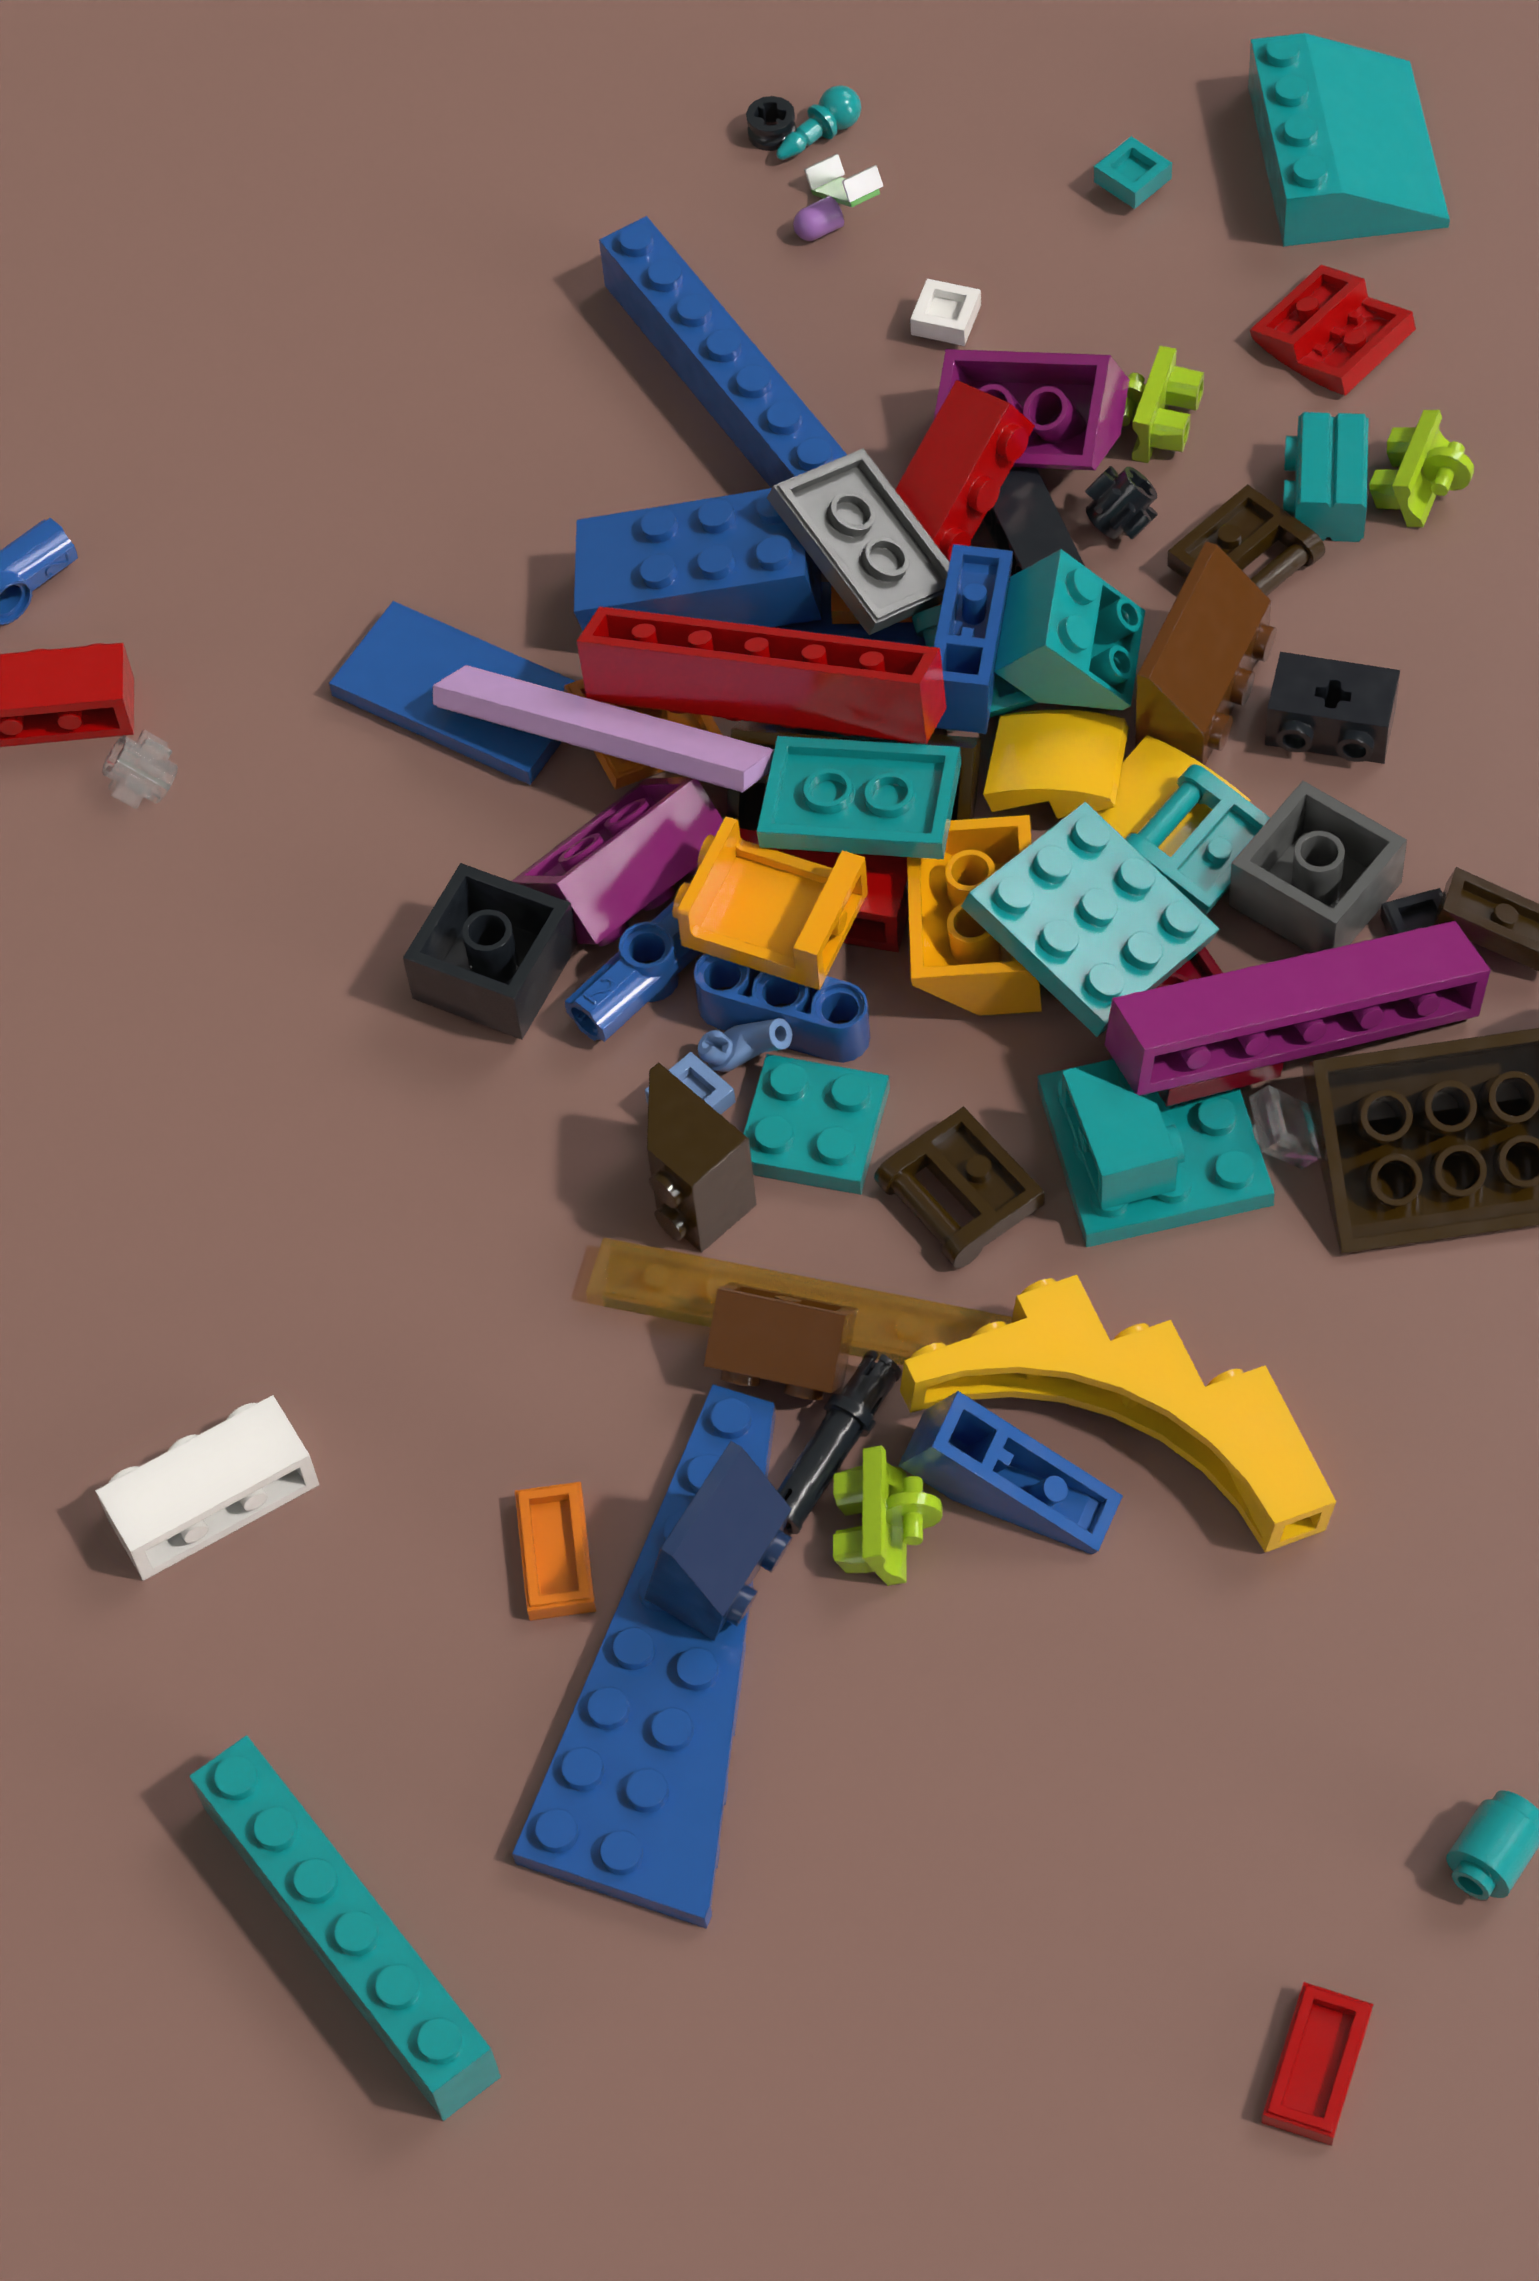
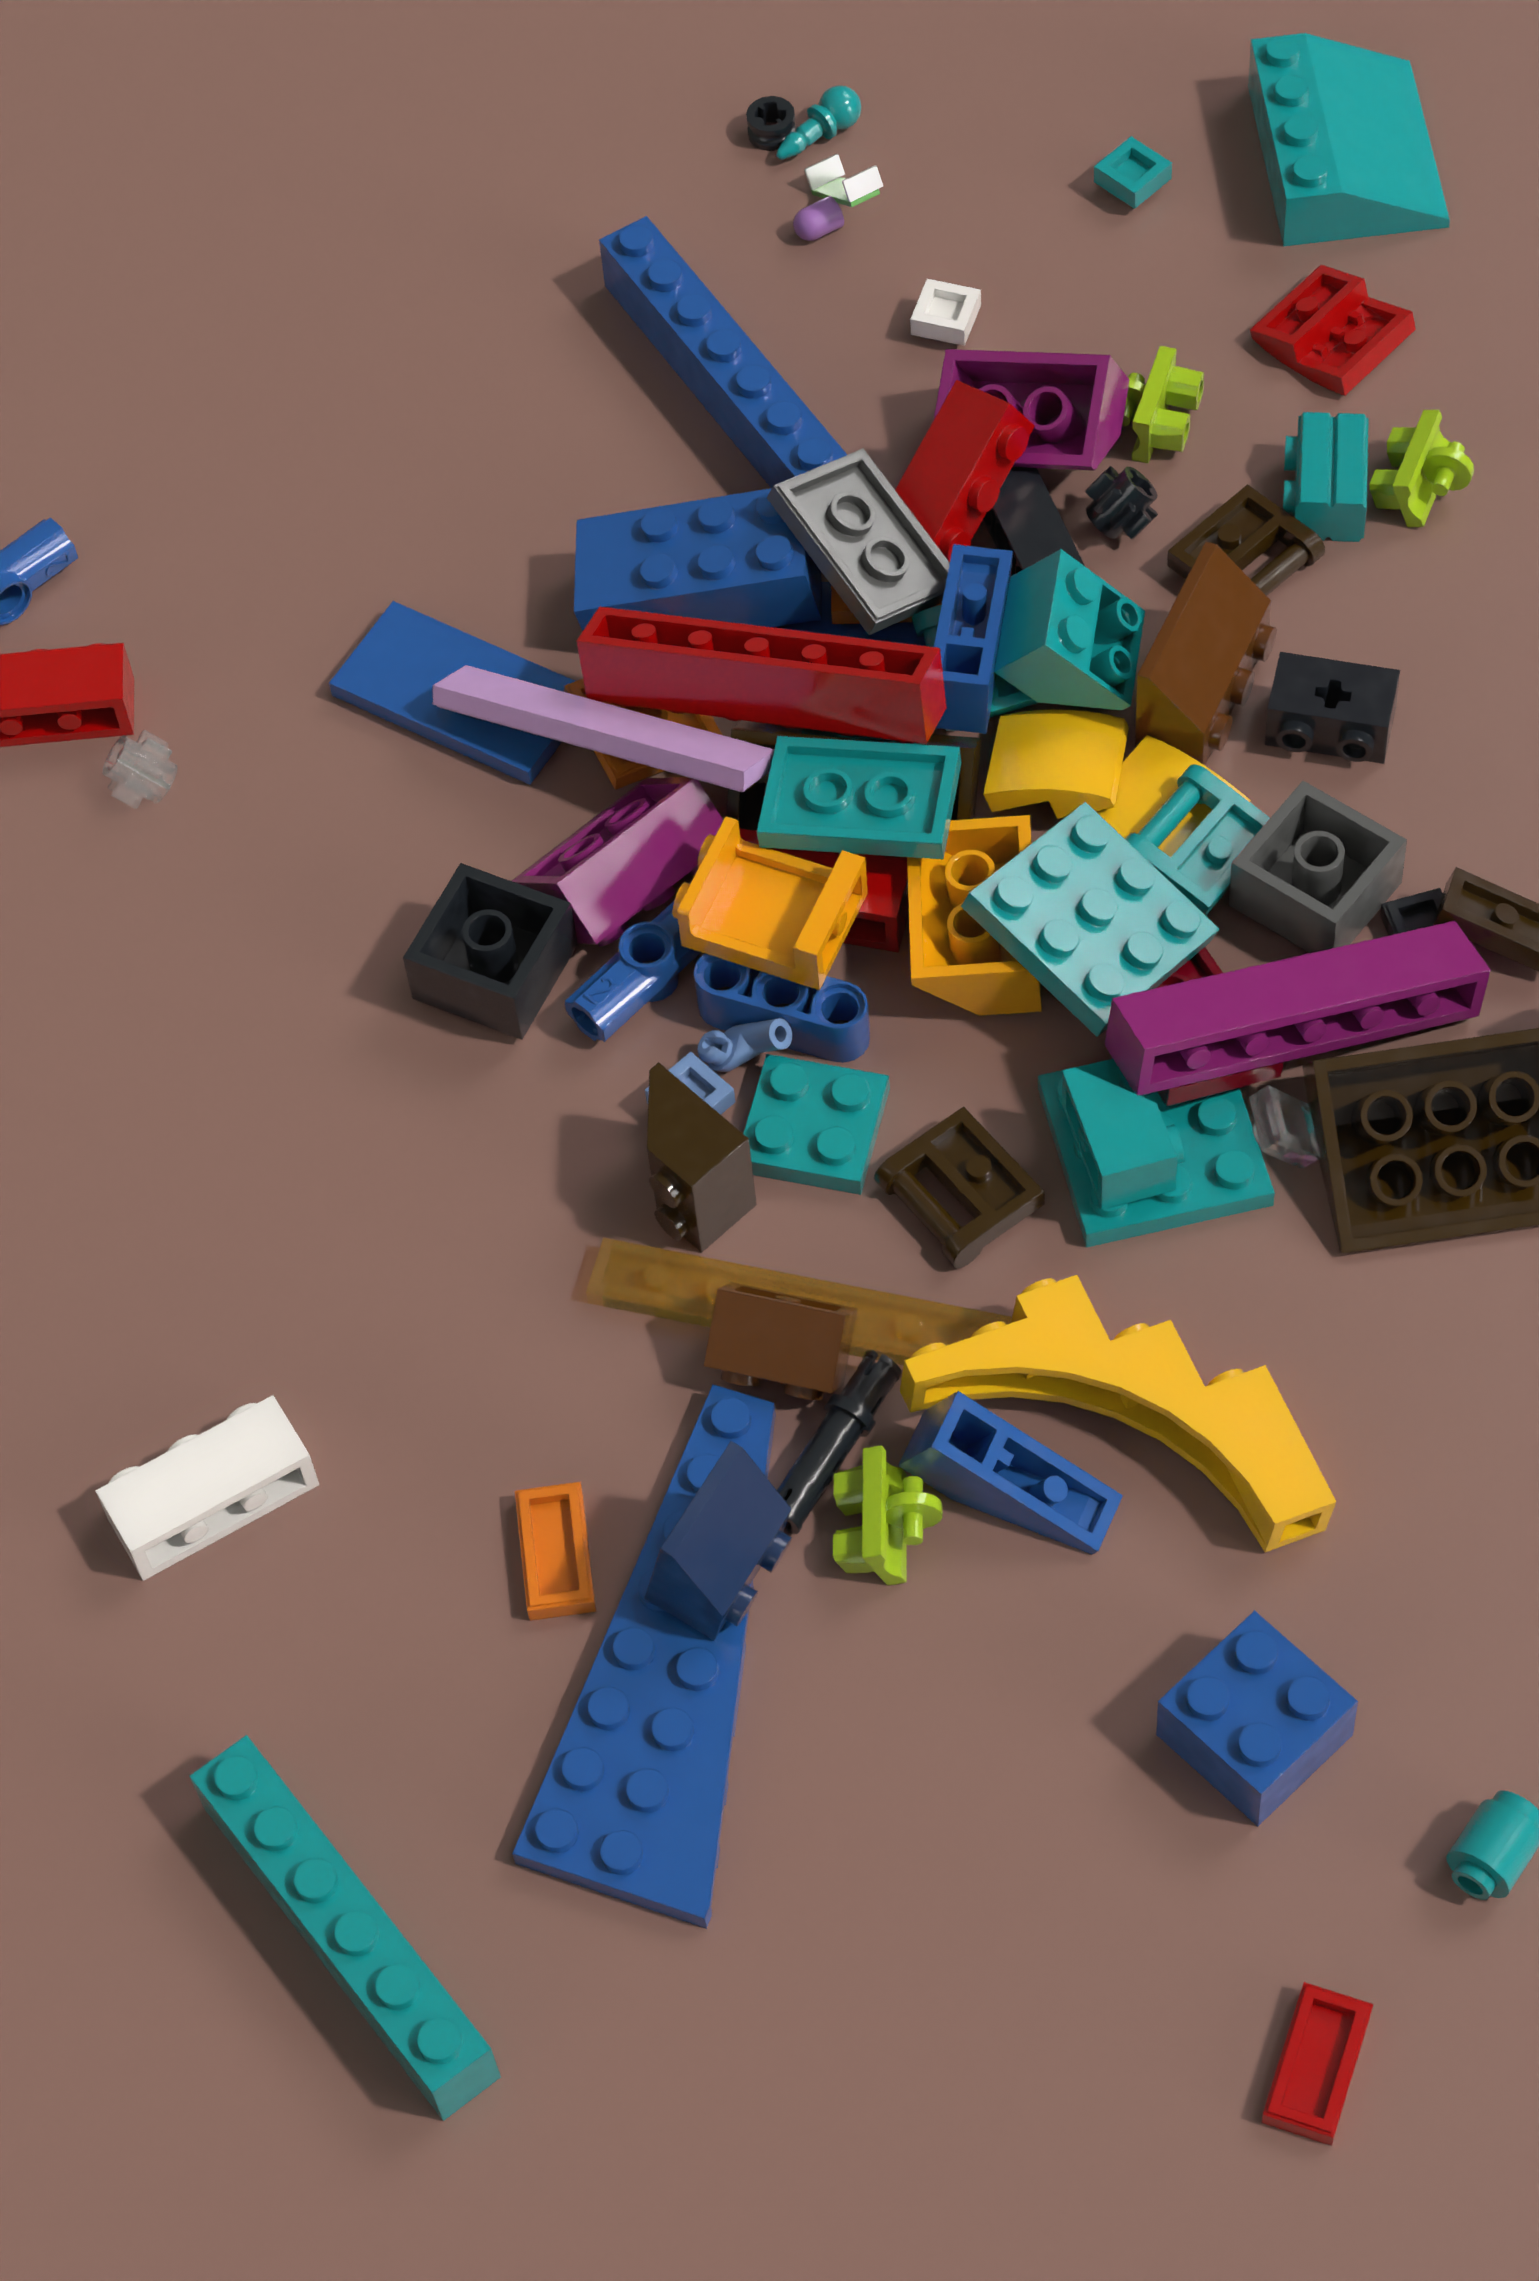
(1256, 1718): none -> blue brick

